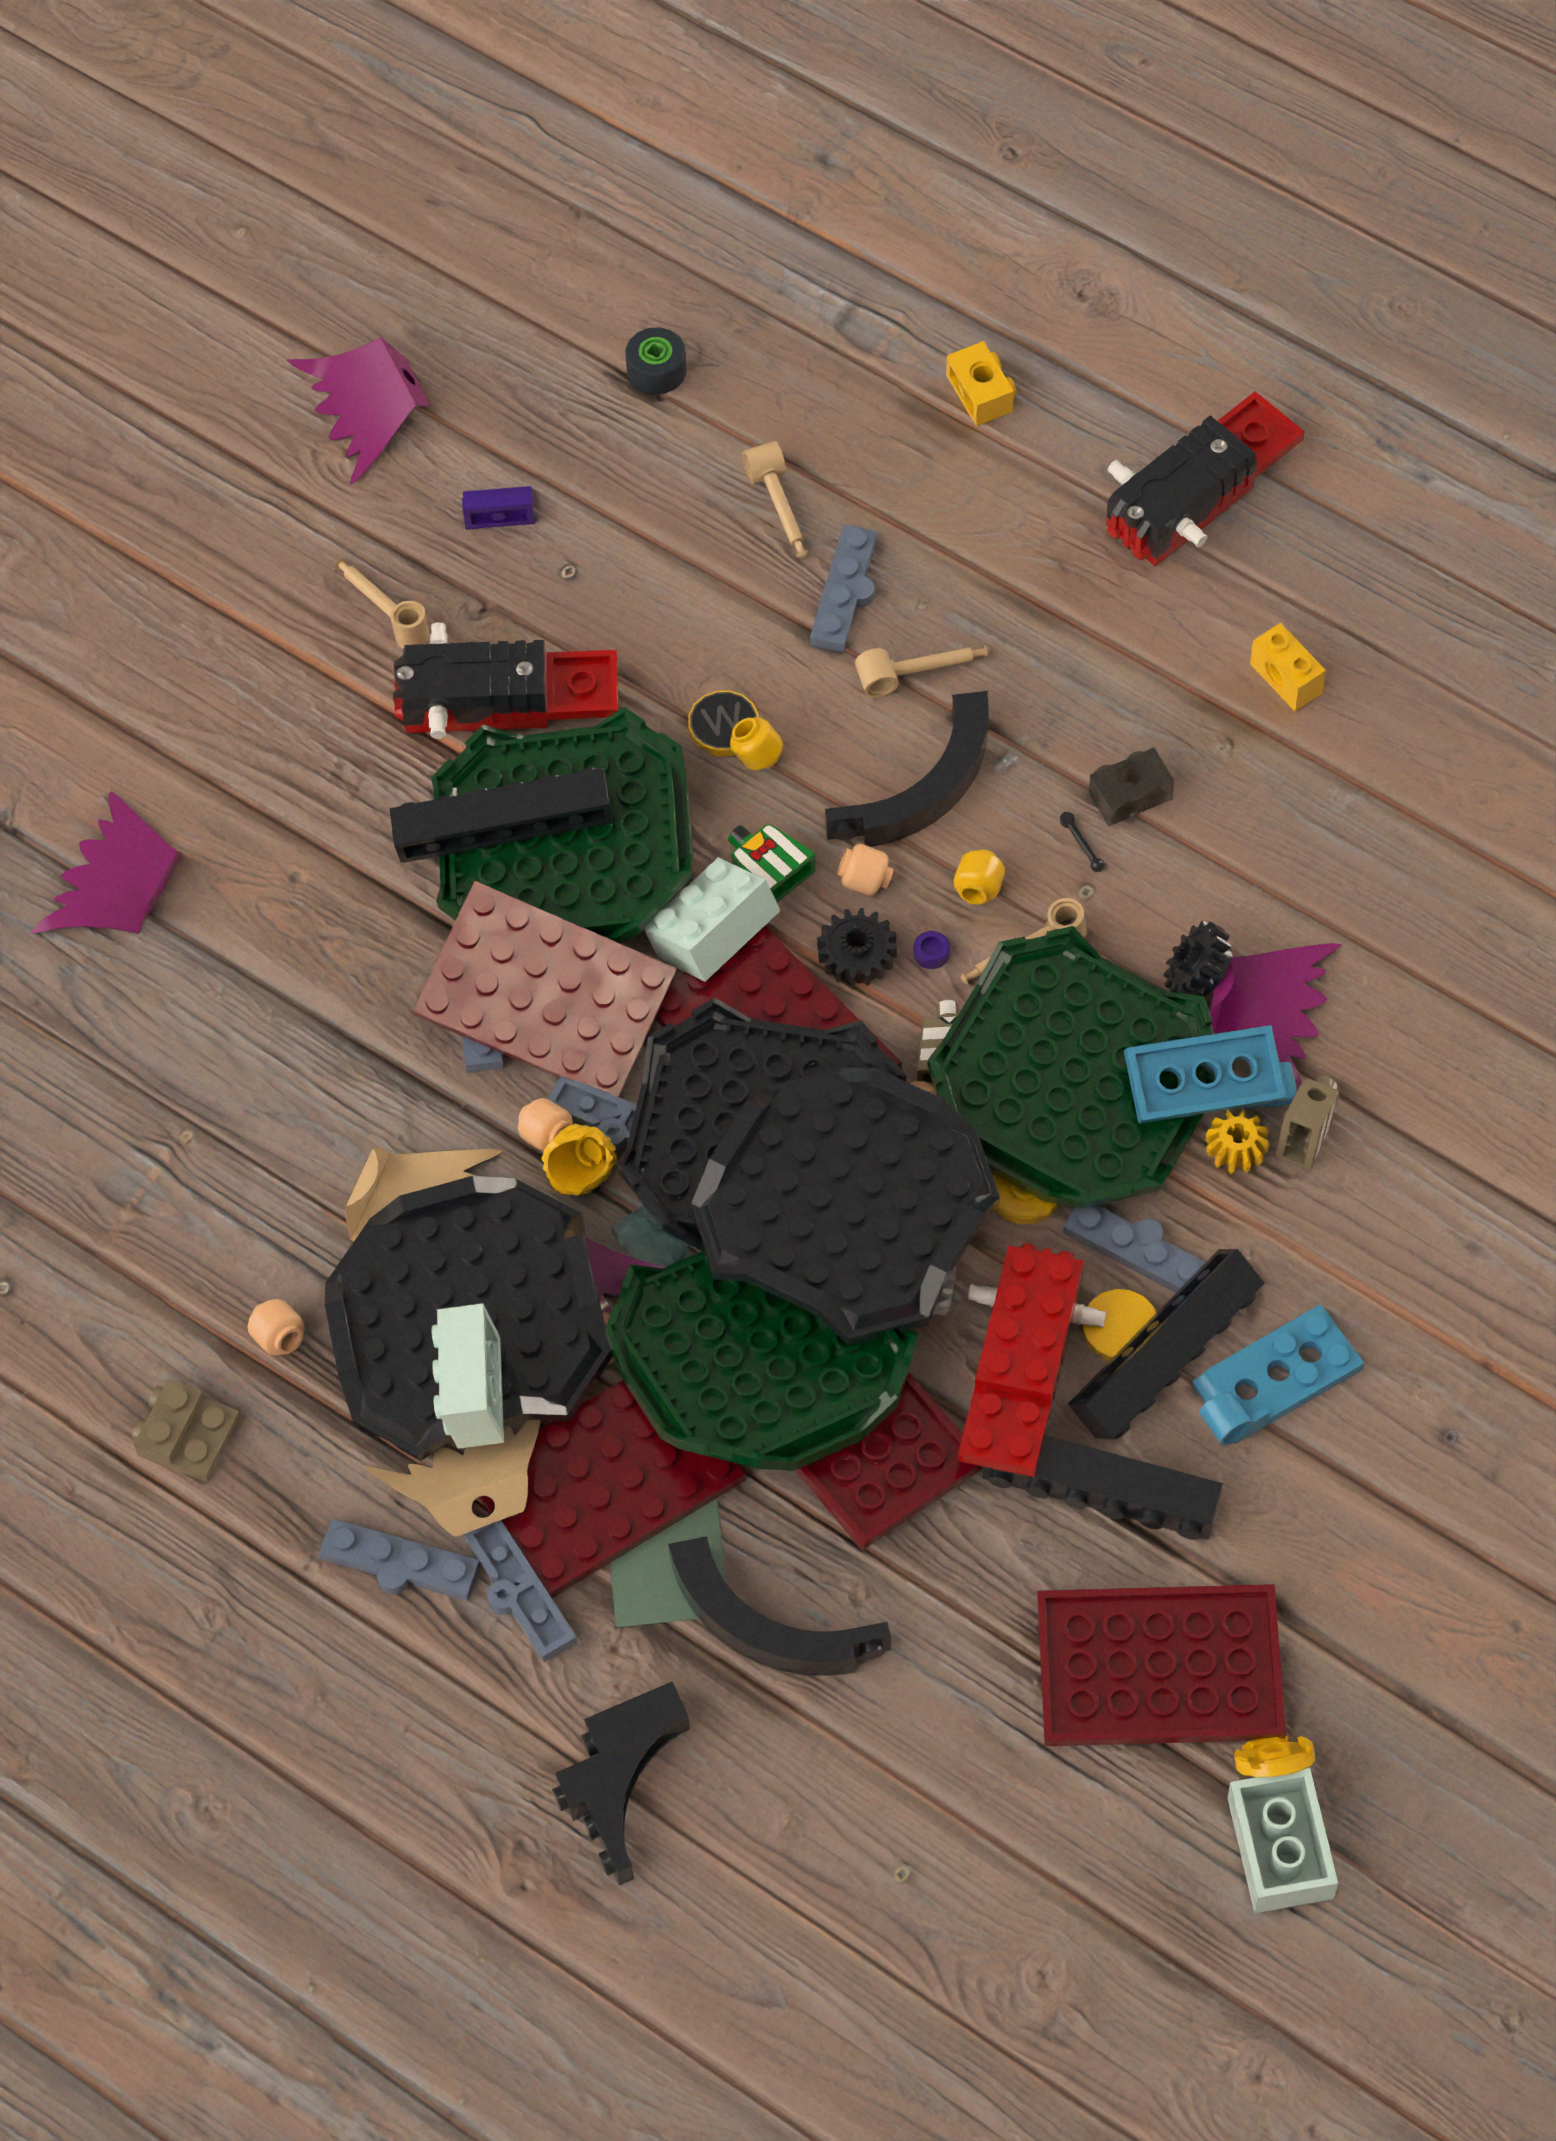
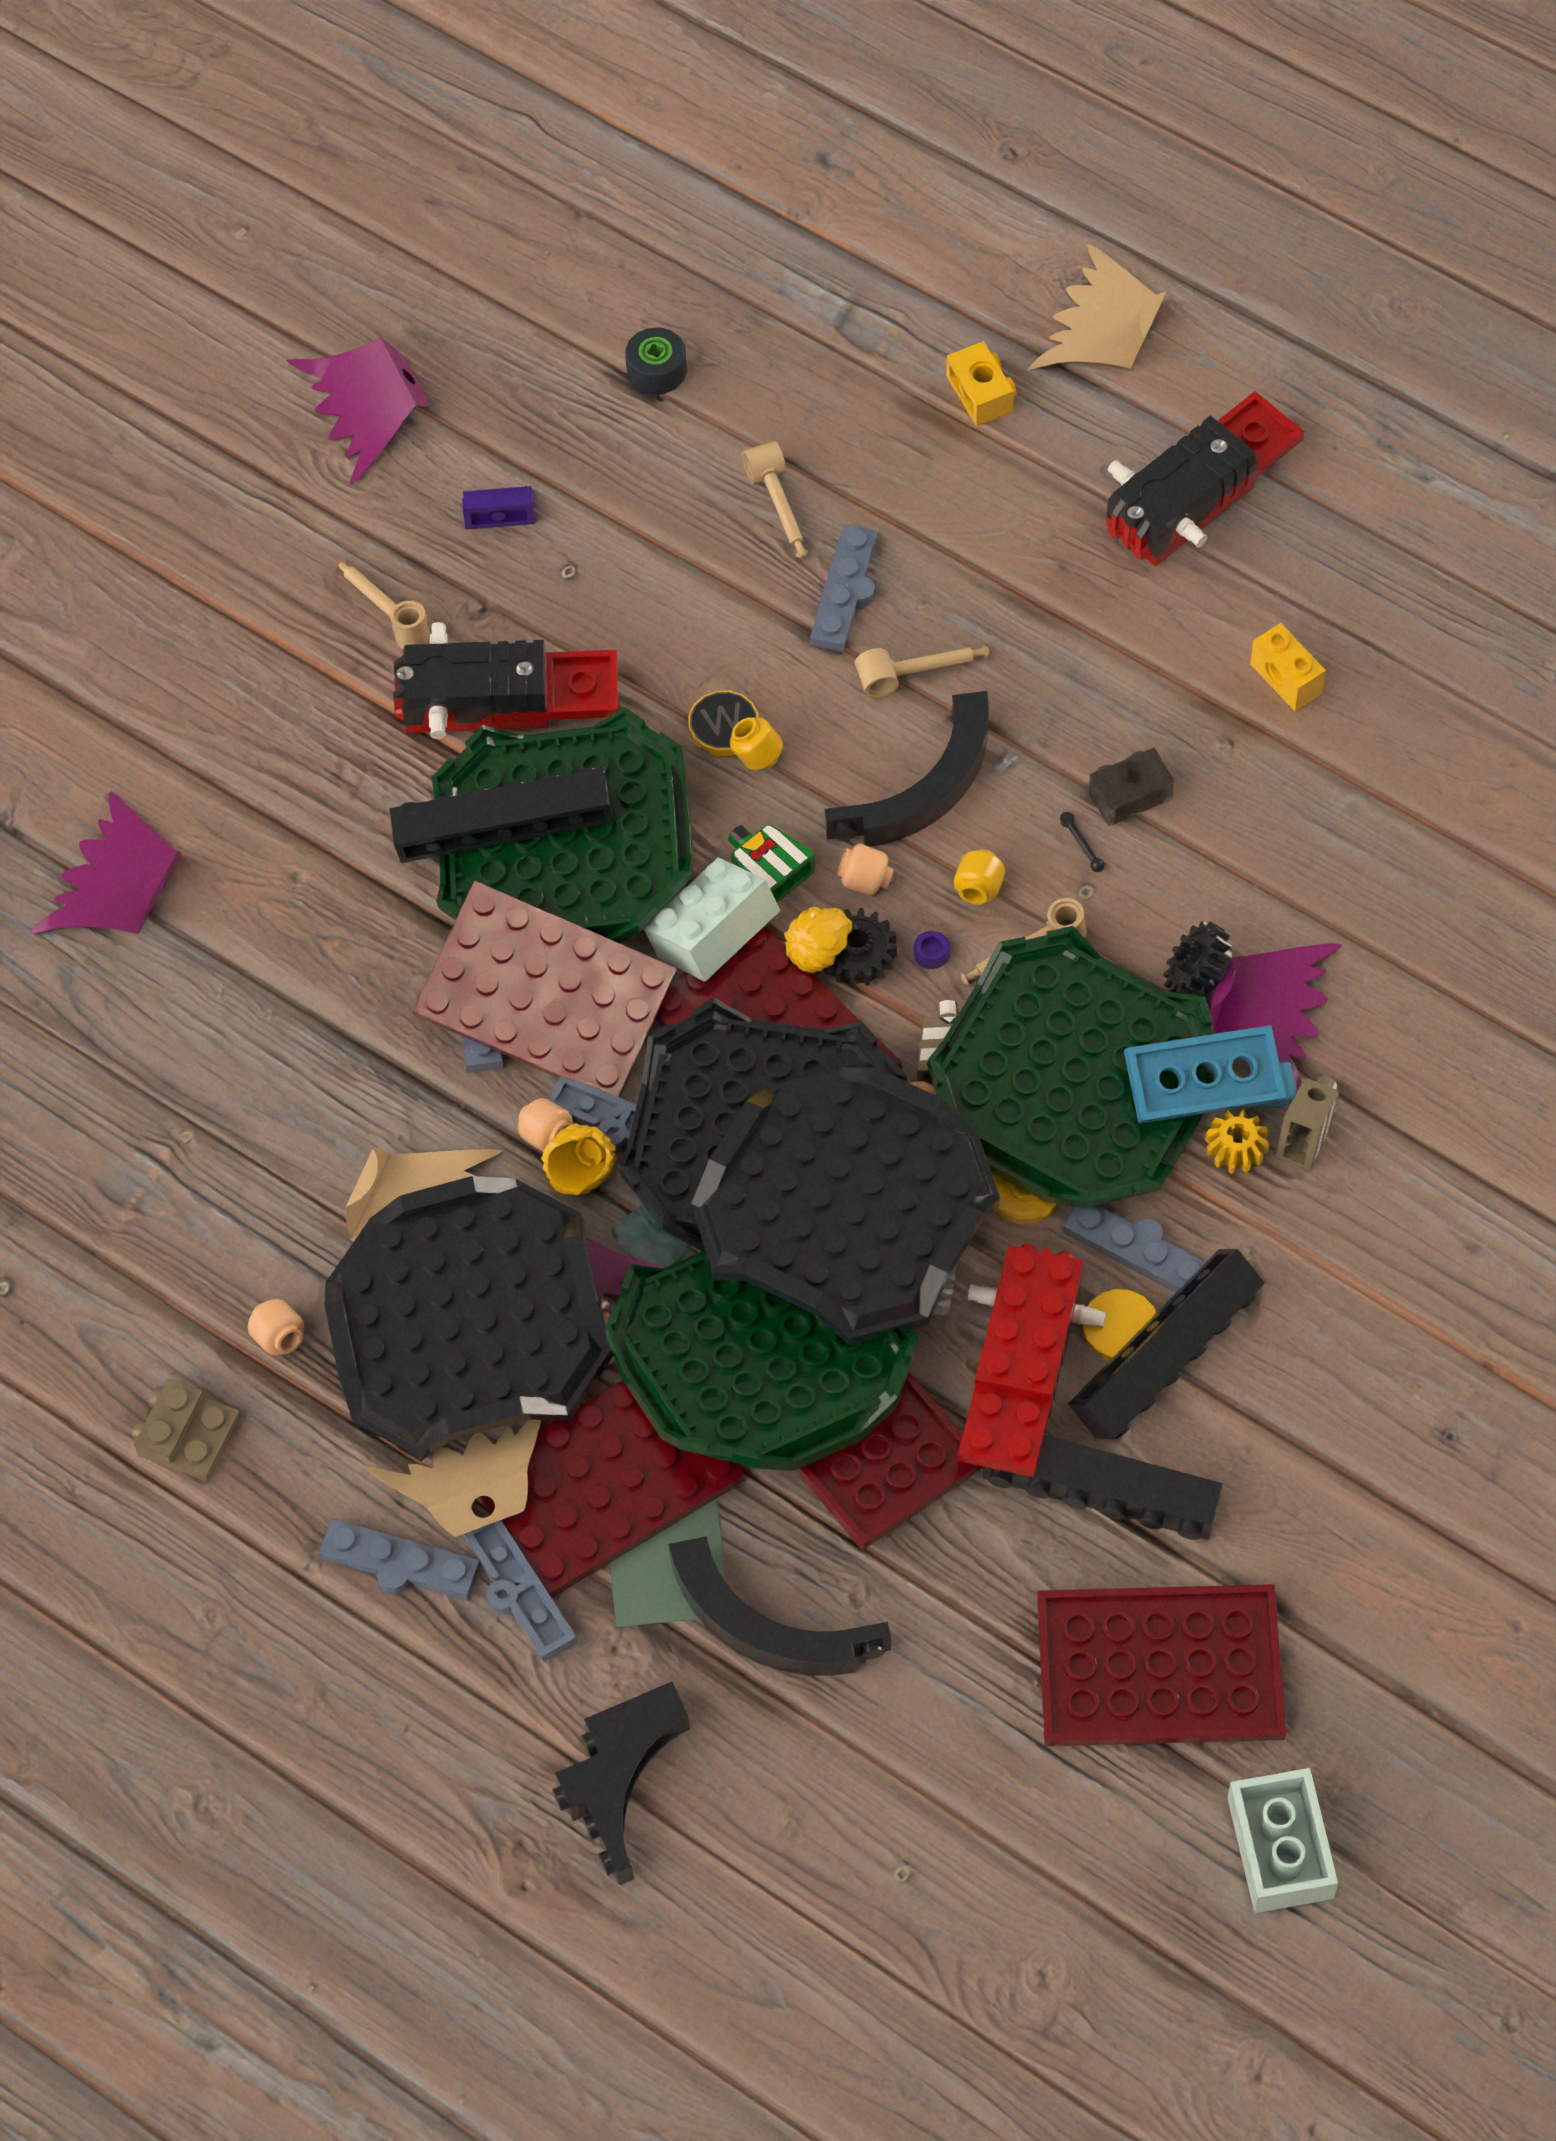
(468, 1376): light aqua brick -> none
(817, 938): none -> yellow hair
(1110, 318): none -> tan piece
(1235, 1418): dark azure hinge -> none
(1274, 1756): yellow tile -> none

